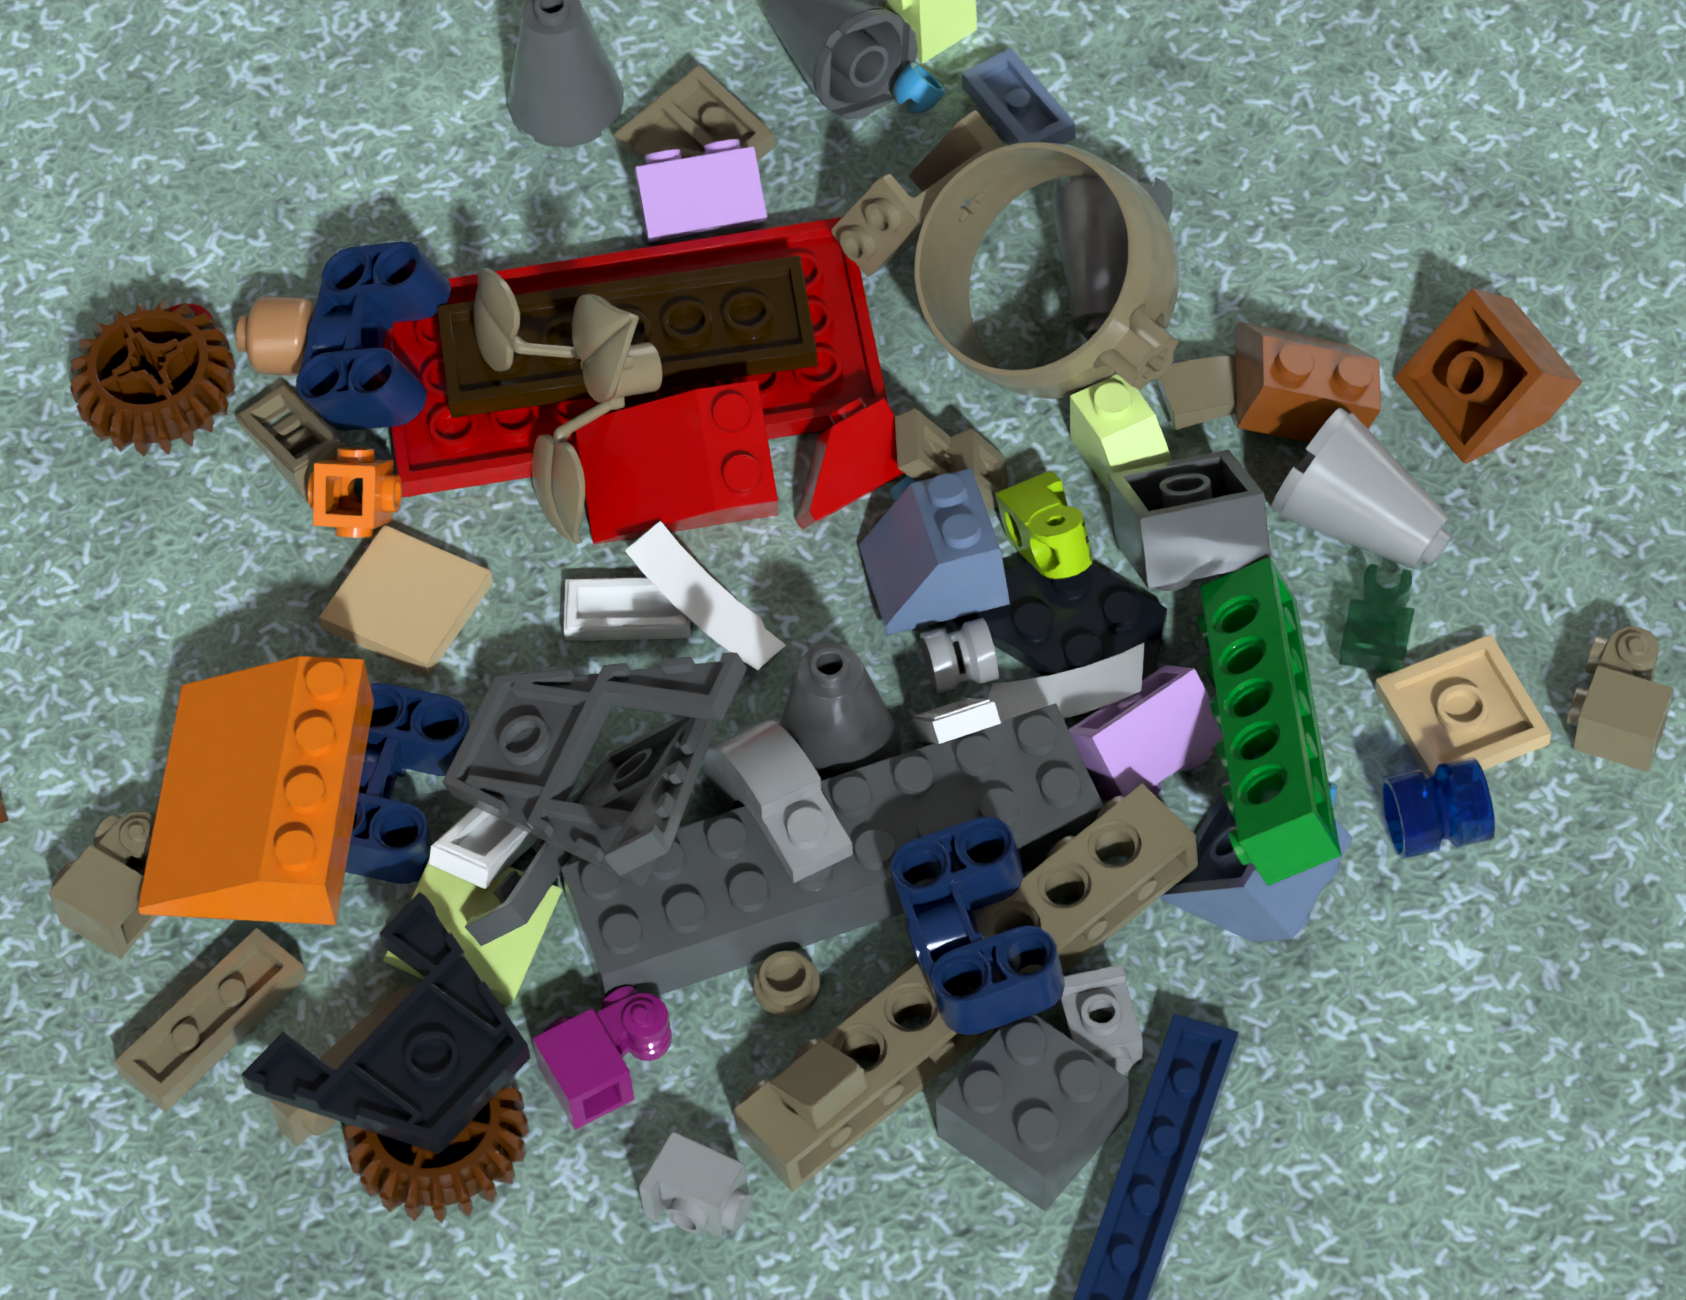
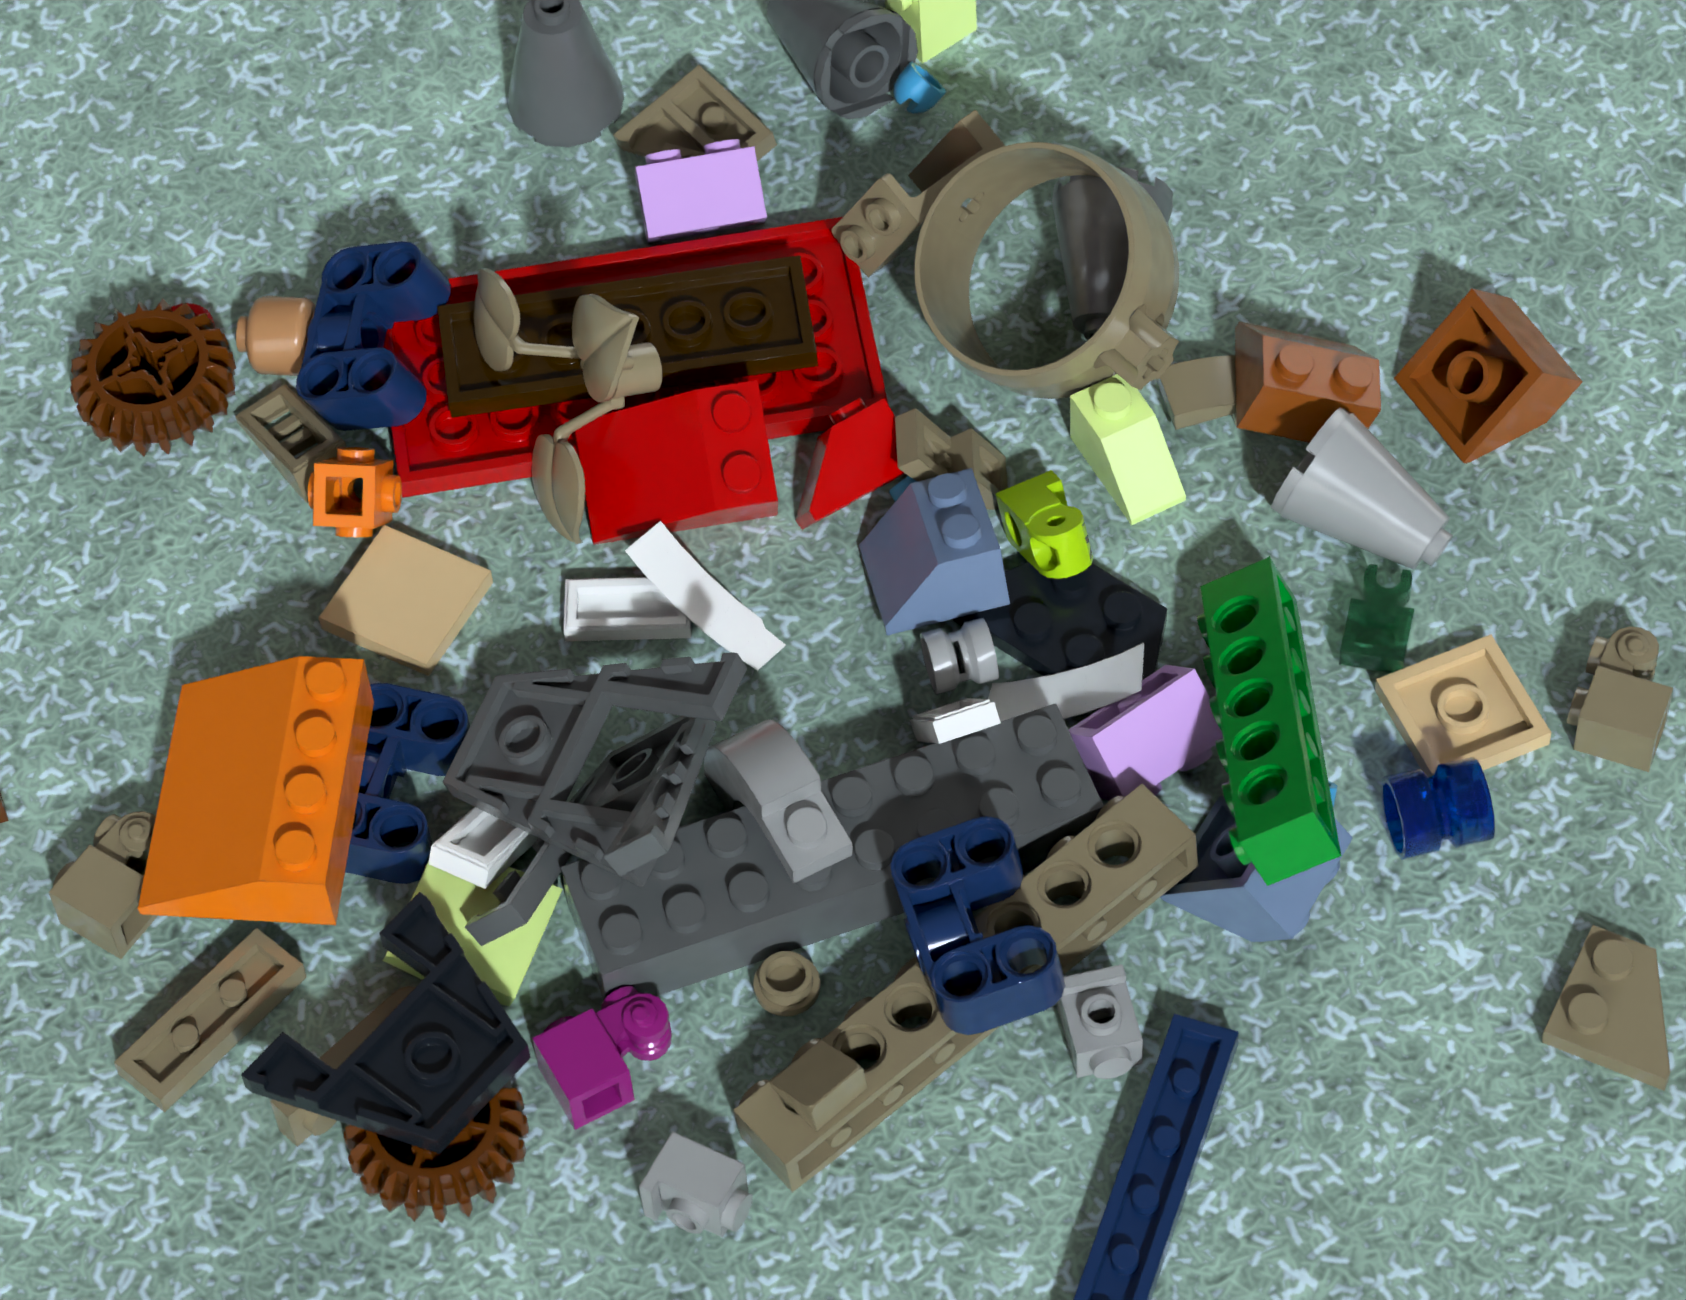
(838, 713): flat silver cone -> none
(1017, 101): sand blue plate -> none
(1032, 1108): dark grey brick -> none
(1189, 519): dark grey brick -> none
(1613, 1009): none -> dark tan wing

